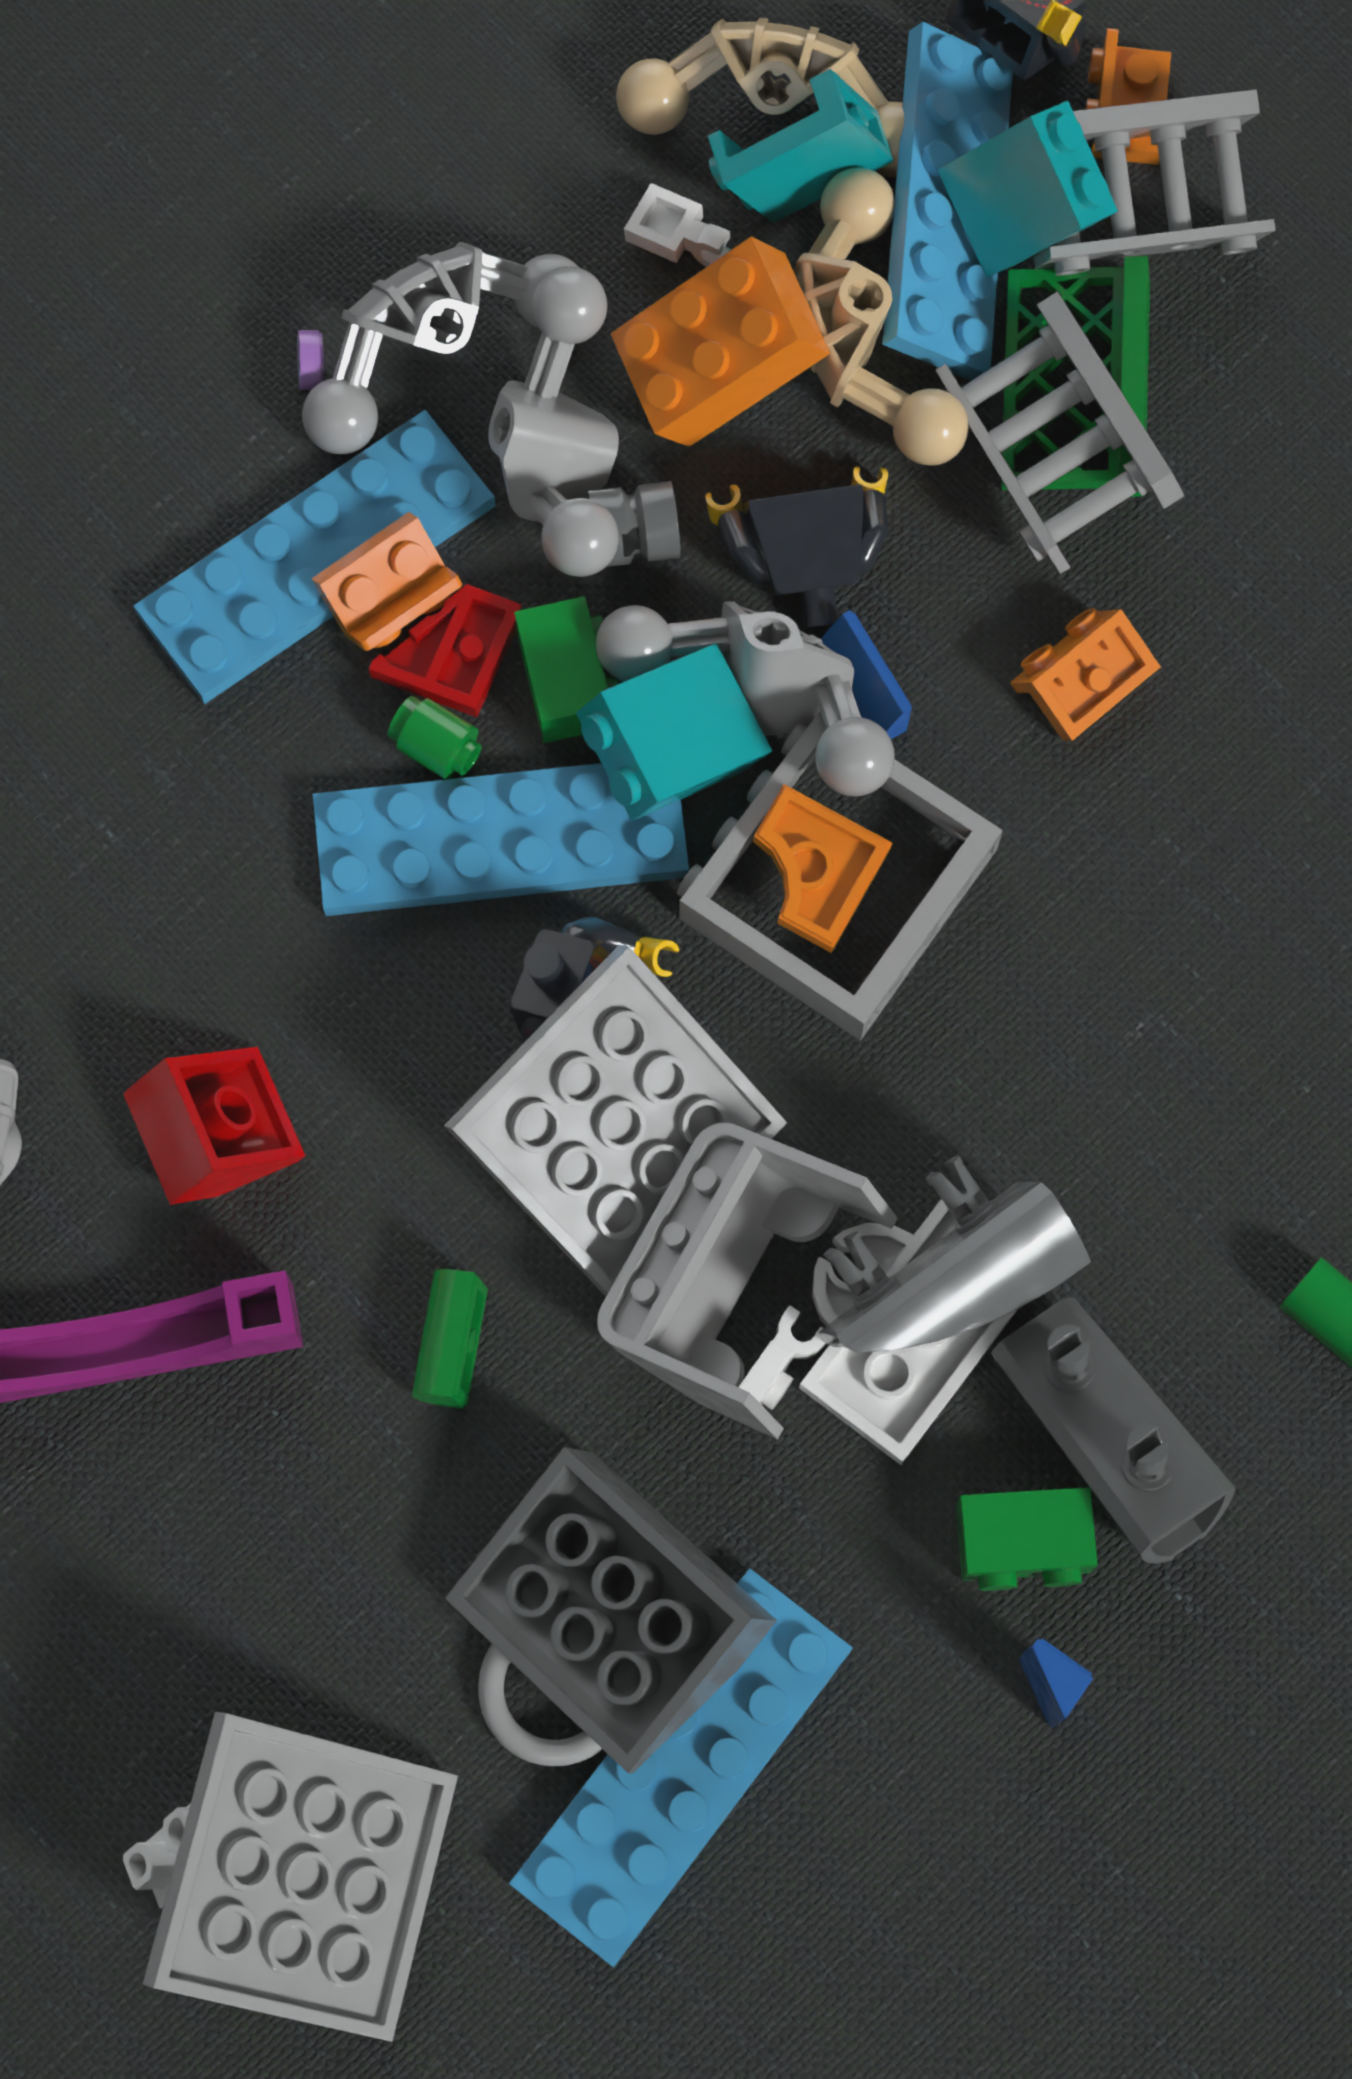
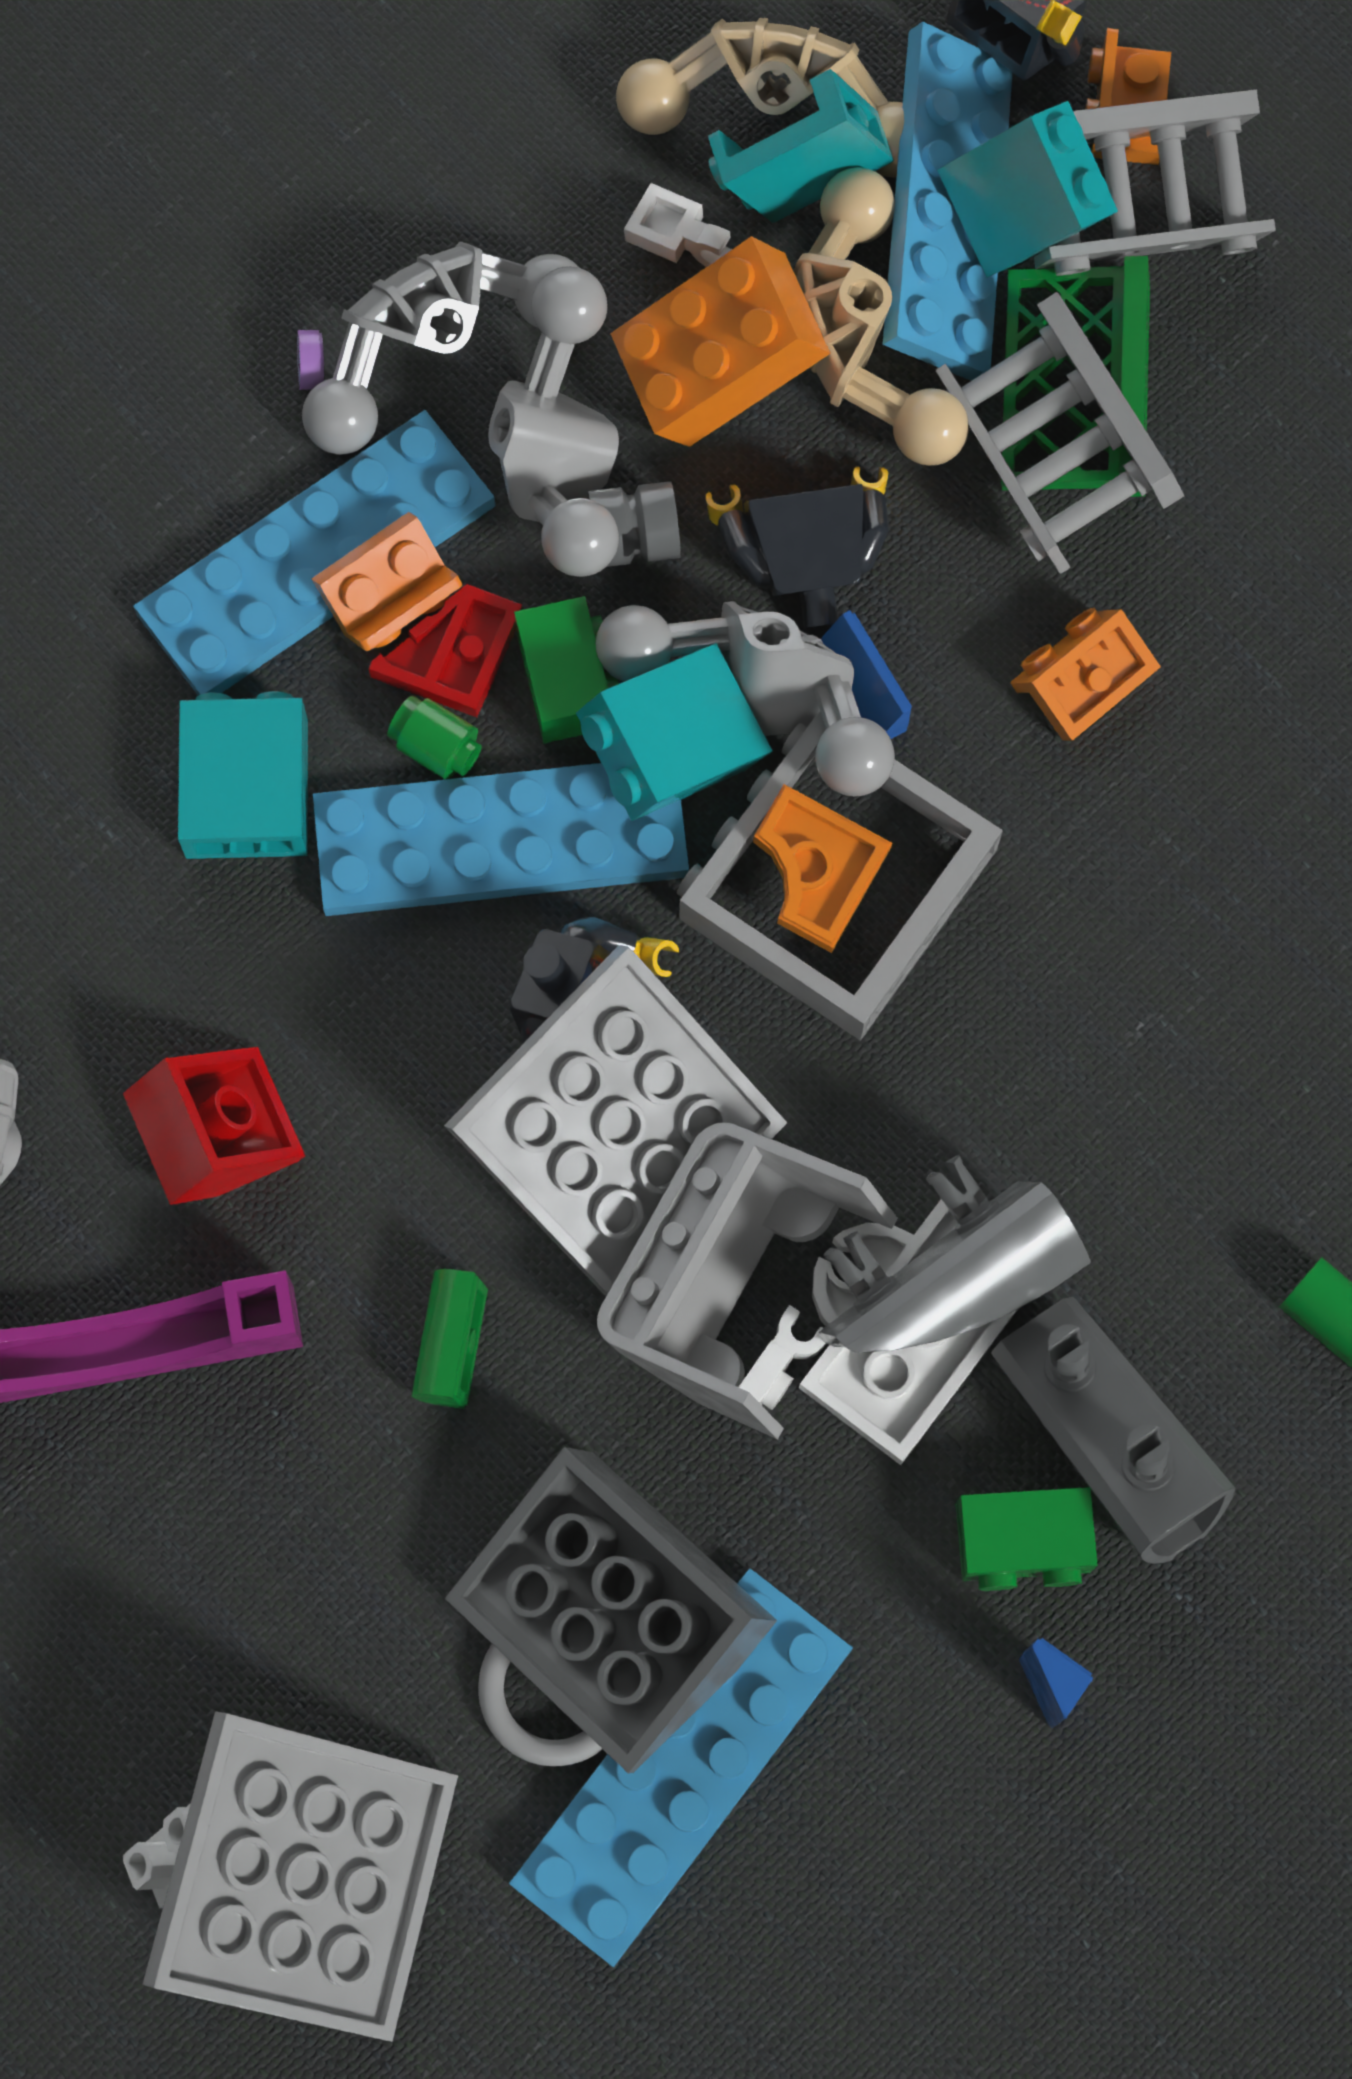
(243, 776): none -> teal brick

